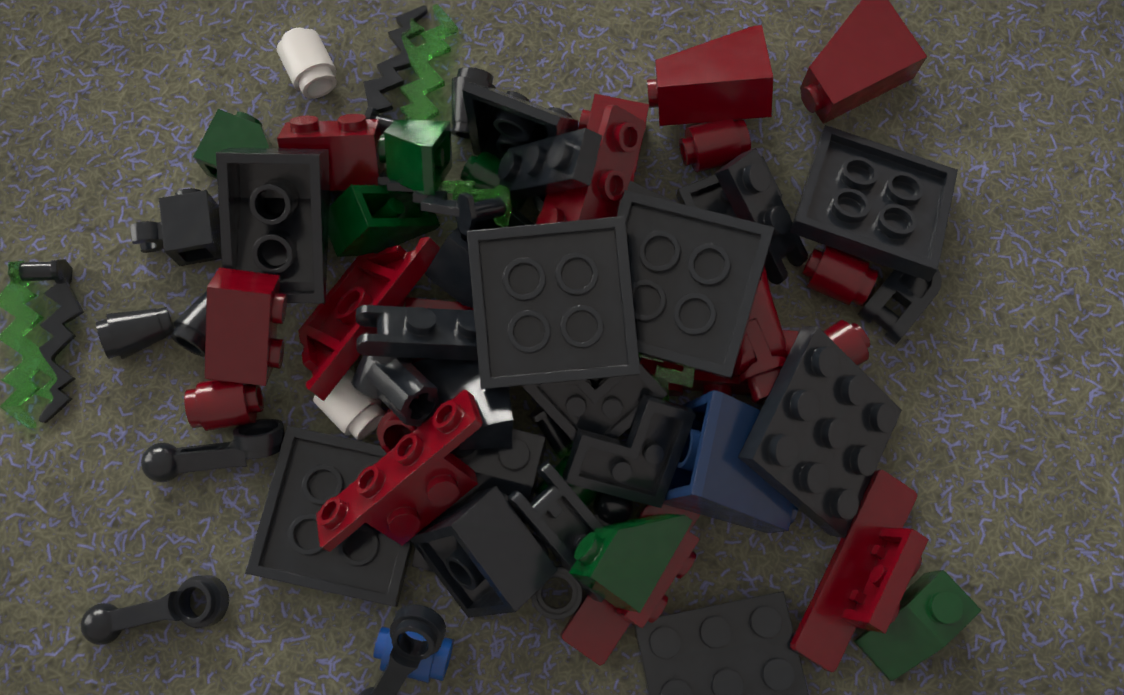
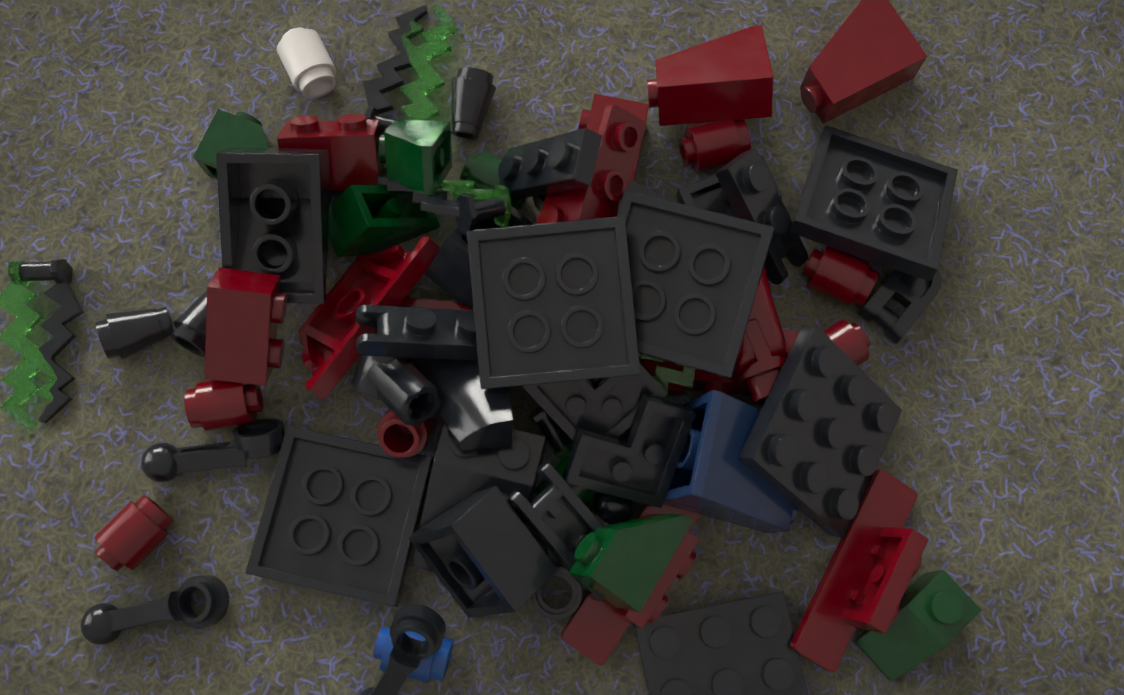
(133, 534): none -> dark red brick
(187, 228): black brick -> none
(351, 409): white brick -> none
(408, 483): dark red bracket -> none
(509, 120): black slope -> none

